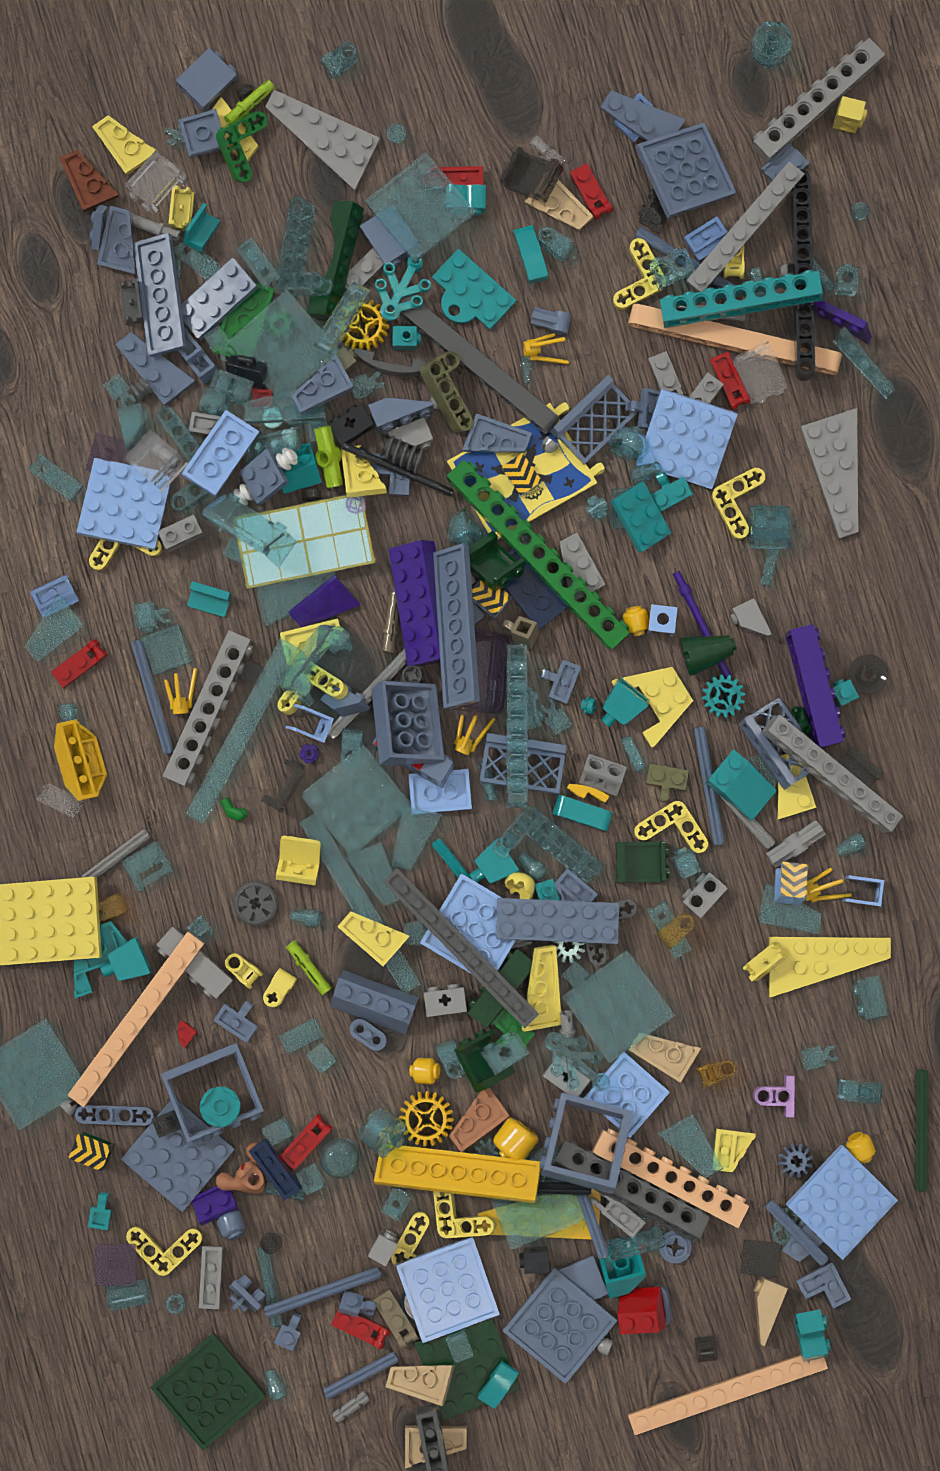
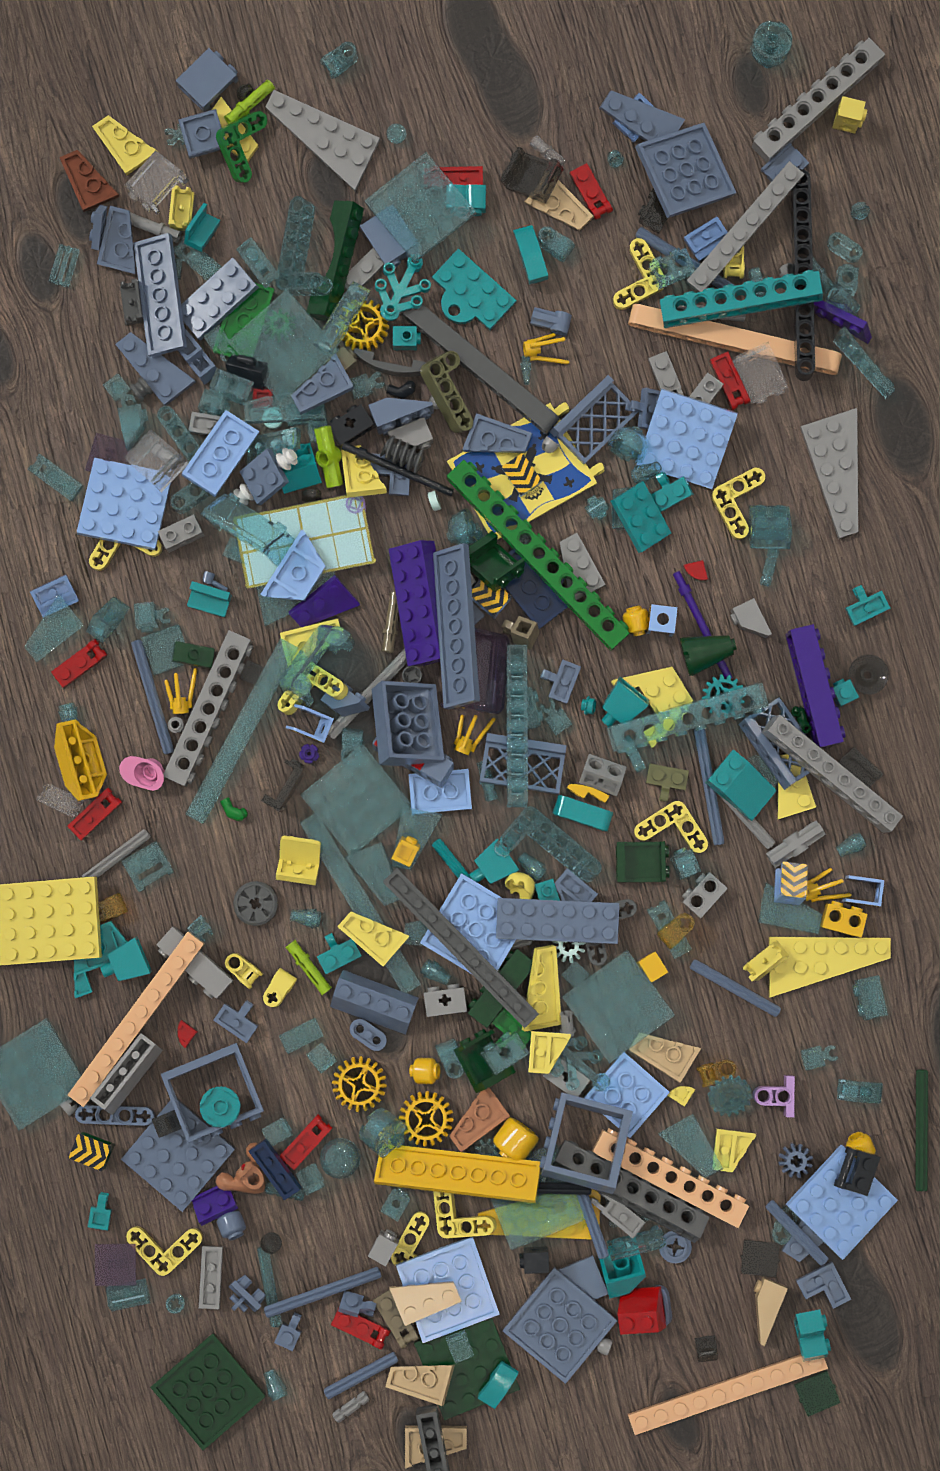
(67, 249): none -> clear light blue tile
(94, 814): none -> red plate
(107, 619): none -> clear light blue slope
(126, 1074): none -> light grey brick
(142, 772): none -> bright pink piece
(172, 722): none -> light grey pin
(193, 655): none -> dark green plate
(208, 579): none -> sand blue hand
(296, 572): none -> light blue wing
(338, 954): none -> teal plate
(353, 1100): none -> yellow gear
(403, 391): none -> black arm
(406, 850): none -> yellow bracket
(420, 1301): none -> tan wing
(434, 501): none -> light aqua tile
(435, 972): none -> clear light blue cone
(546, 1050): none -> light yellow wing
(617, 162): none -> clear light blue hinge
(652, 966): none -> yellow panel
(681, 1094): none -> light yellow tile
(696, 570): none -> red tile
(730, 1095): none -> clear light blue gear
(735, 988): none -> sand blue axle
(757, 703): none -> clear light blue brick
(817, 1393): none -> clear green piece
(842, 251): none -> clear light blue beam
(842, 924): none -> yellow brick
(843, 300): none -> clear light blue panel
(862, 1173): none -> black plate
(867, 606): none -> teal plate

